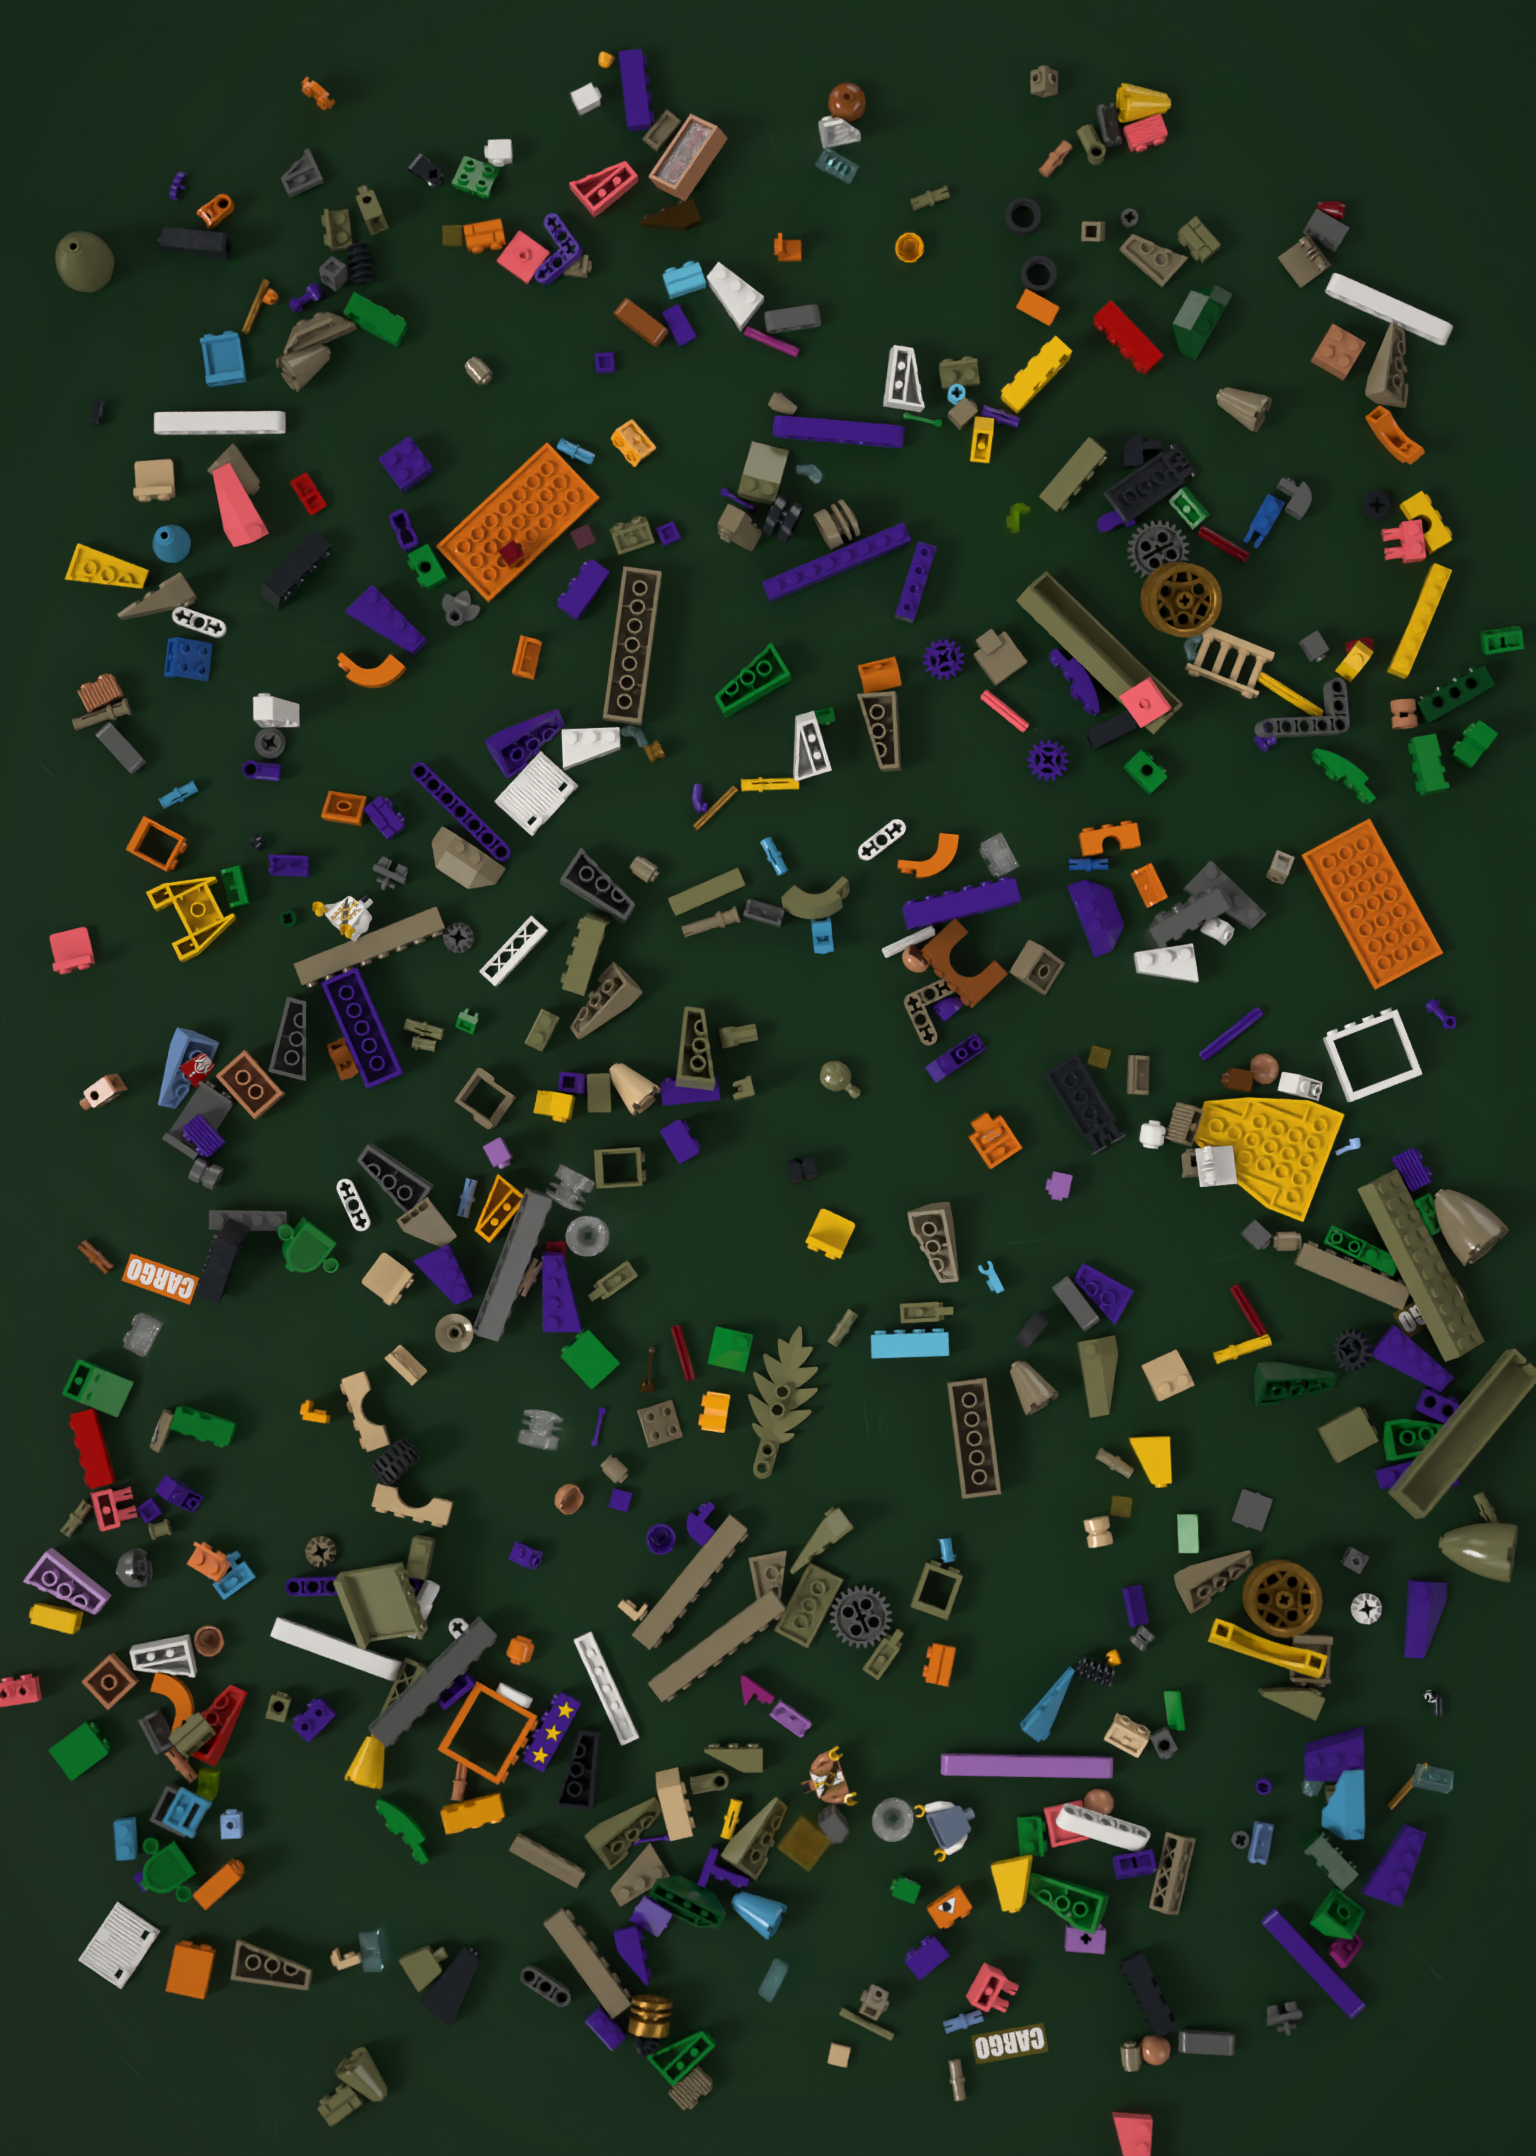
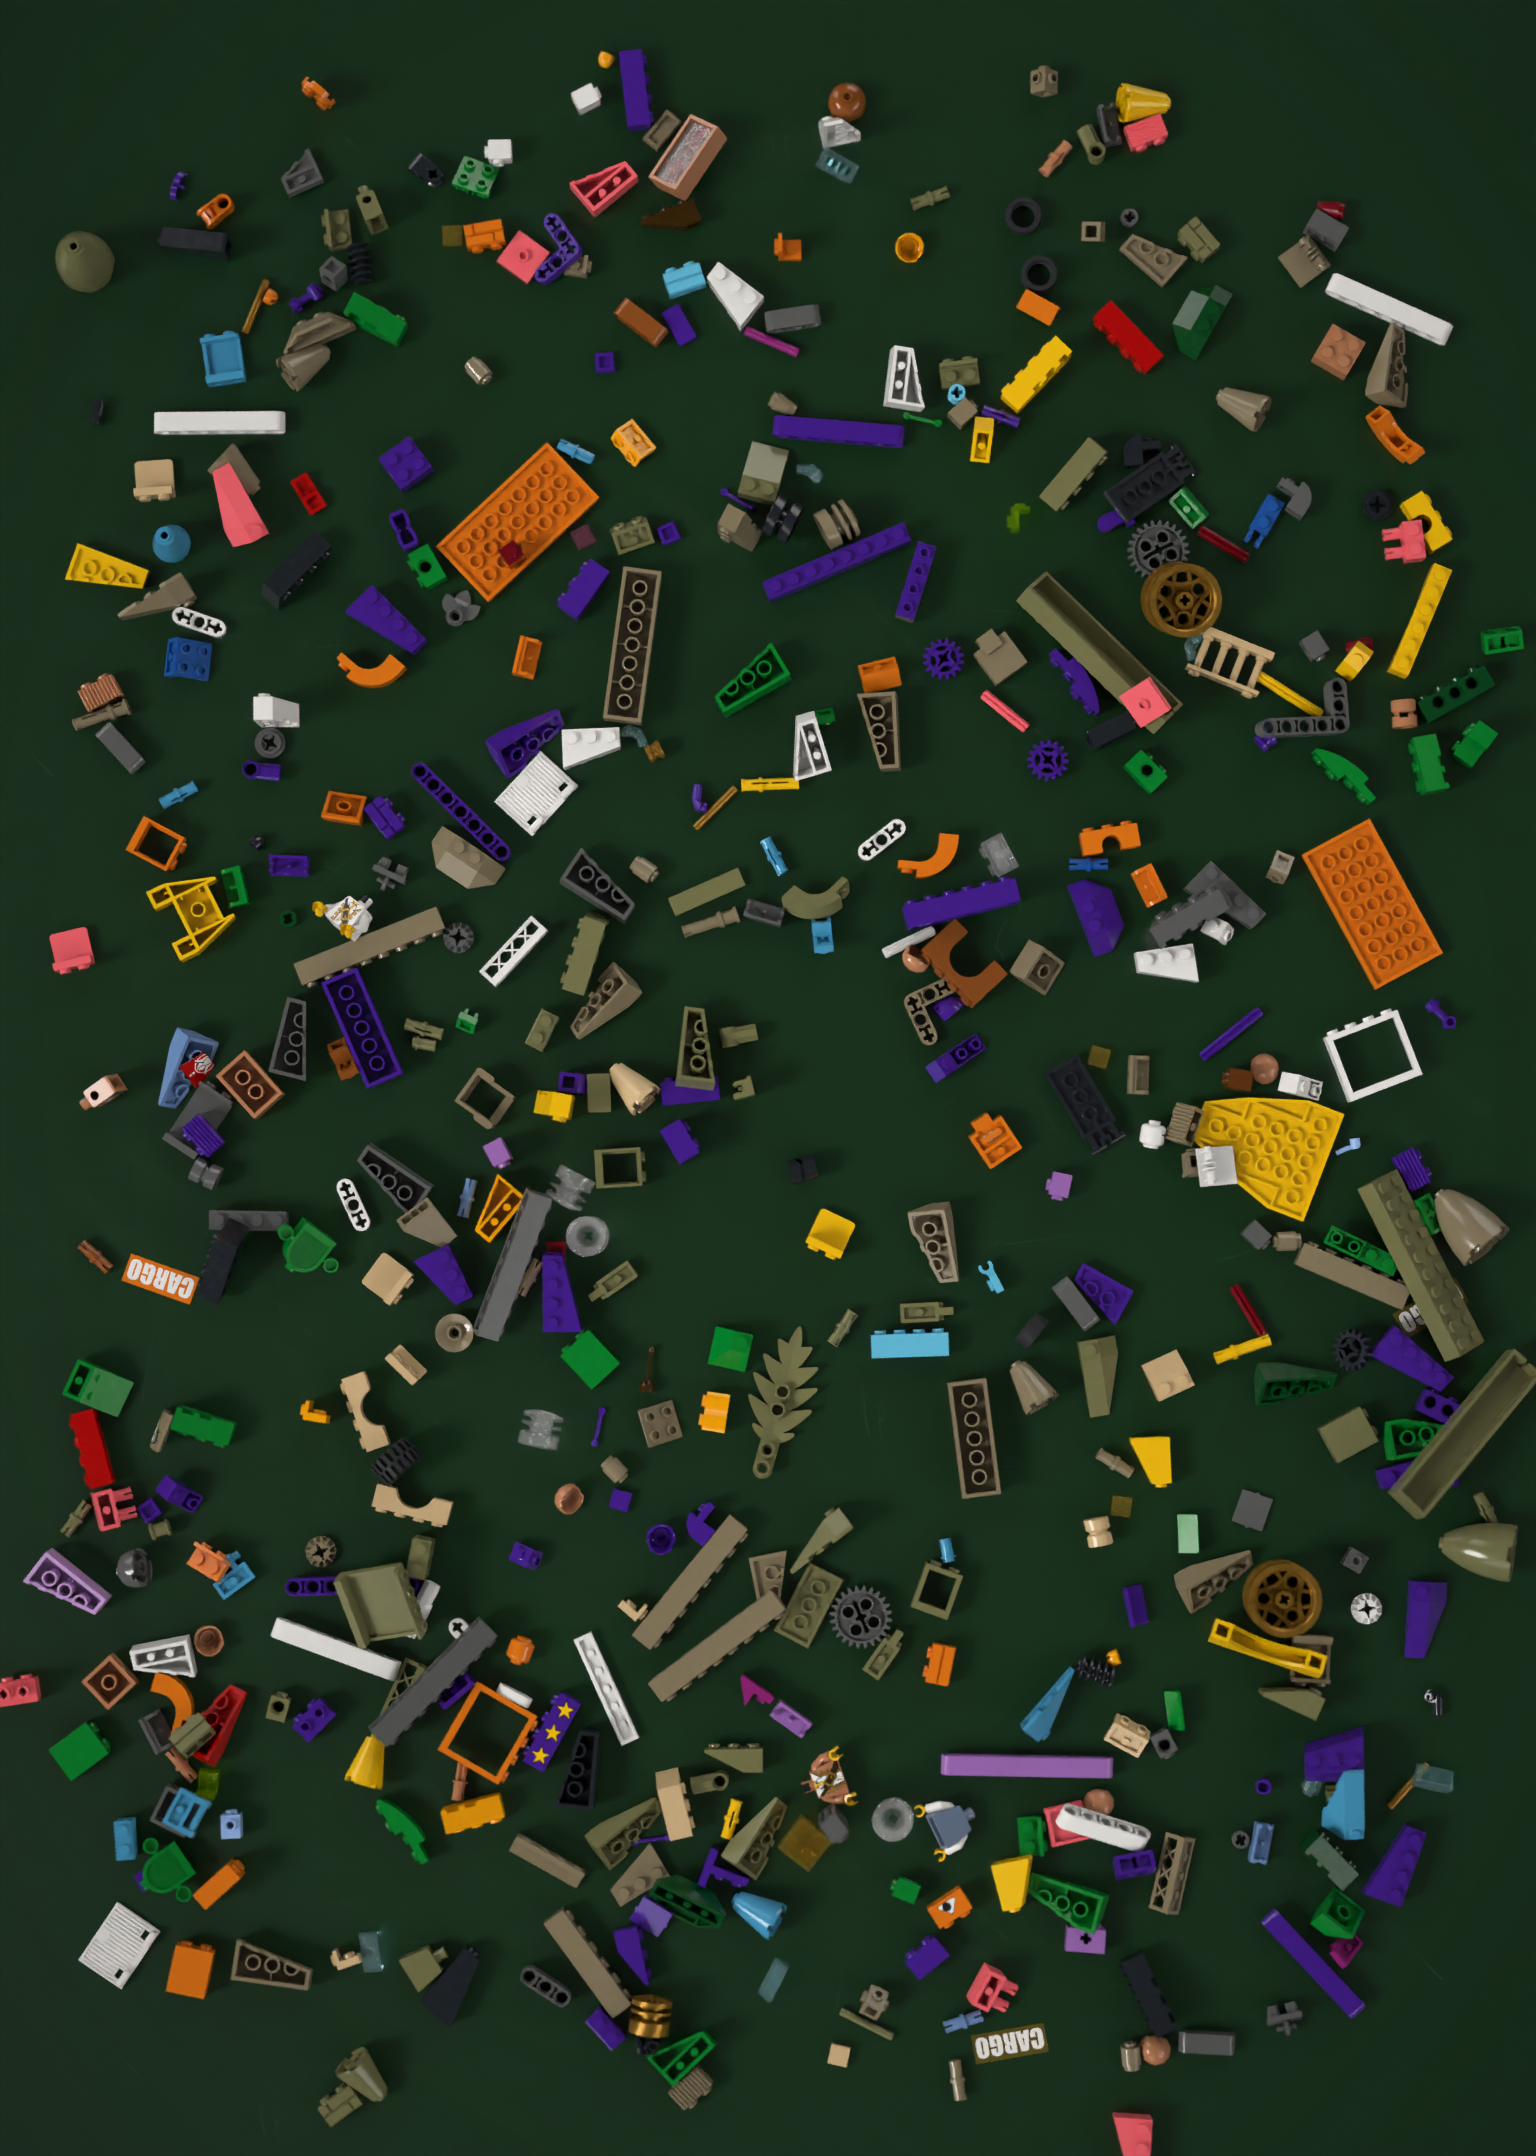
(56, 1617): yellow slope -> none
(142, 1334): clear brick -> none
(683, 1352): dark red axle -> none
(837, 1077): olive hair -> none
(1138, 1641): dark grey wheel -> none

